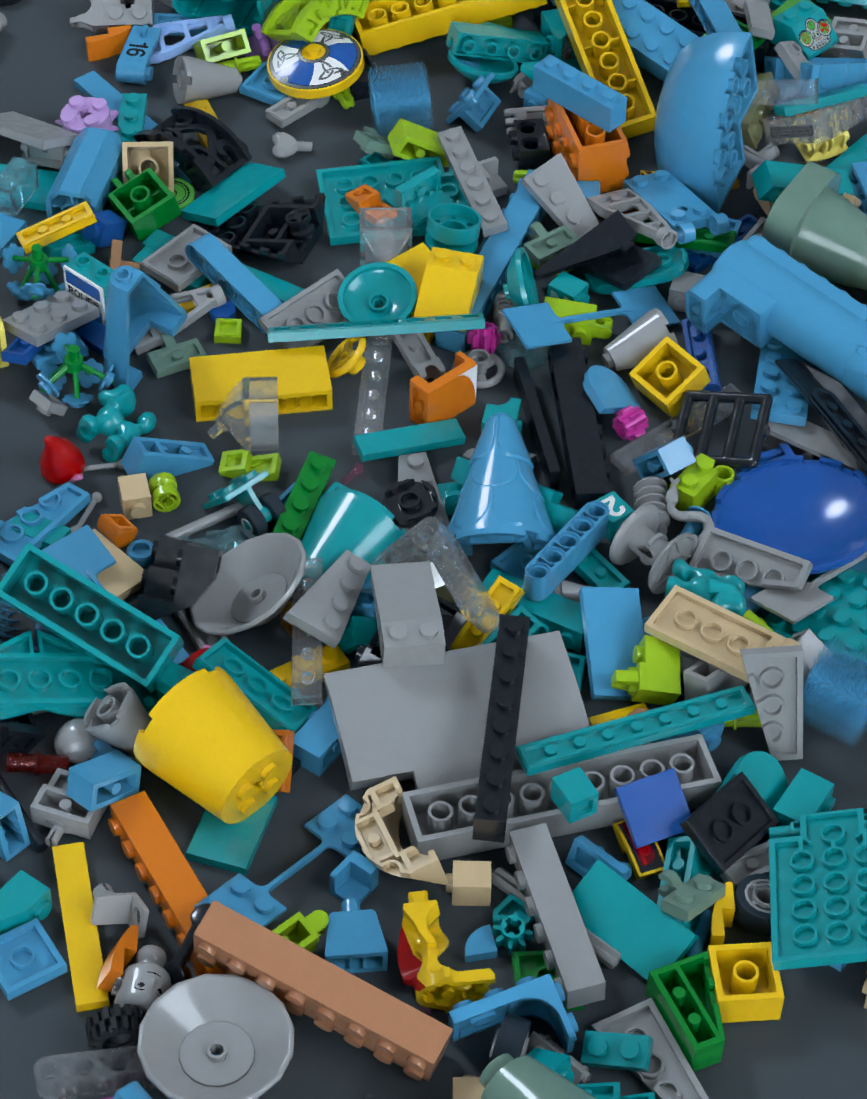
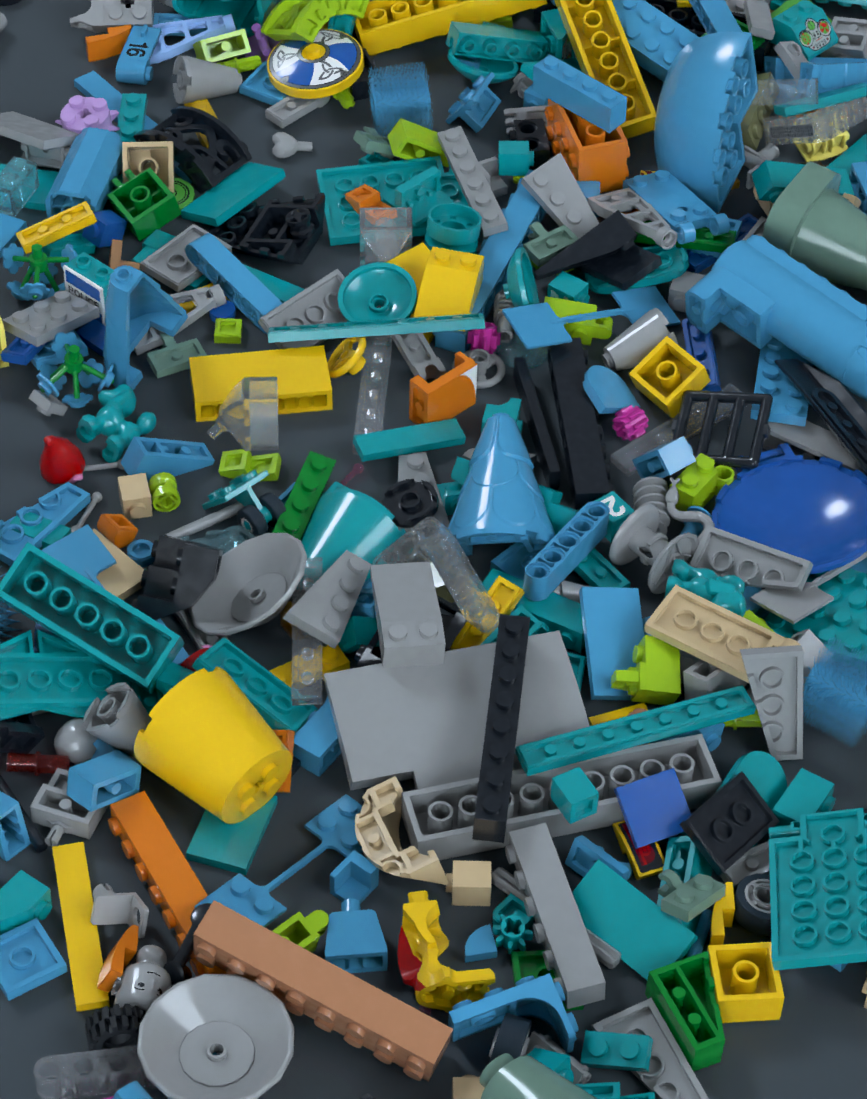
(514, 158): none -> teal brick

